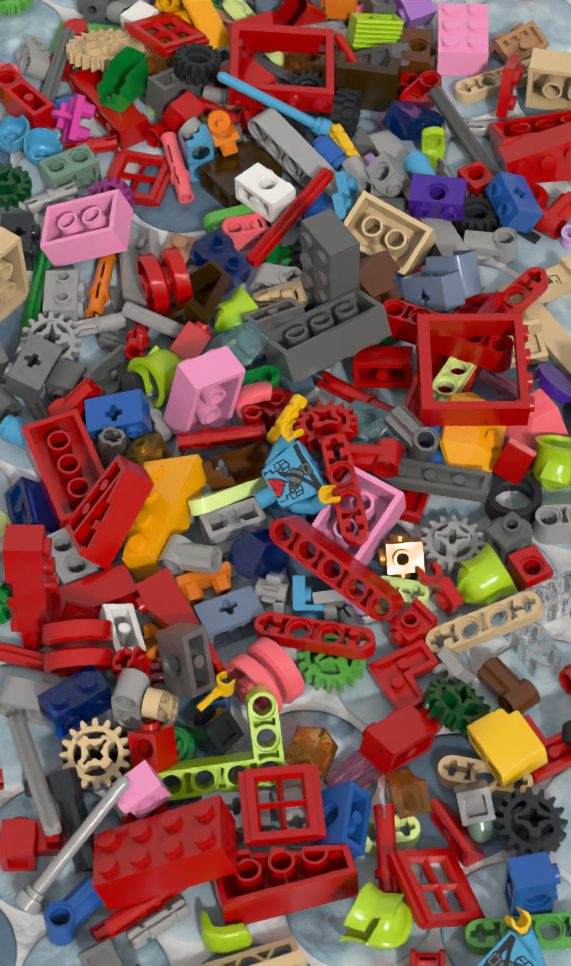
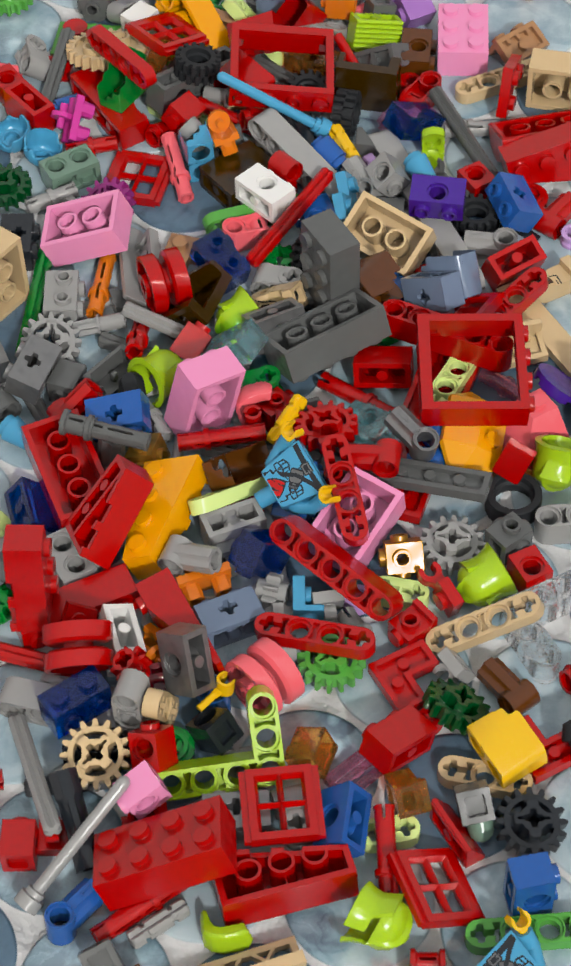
(91, 428): none -> dark grey pin
(121, 56): none -> red beam
(285, 167): none -> red piece
(512, 262): none -> red brick

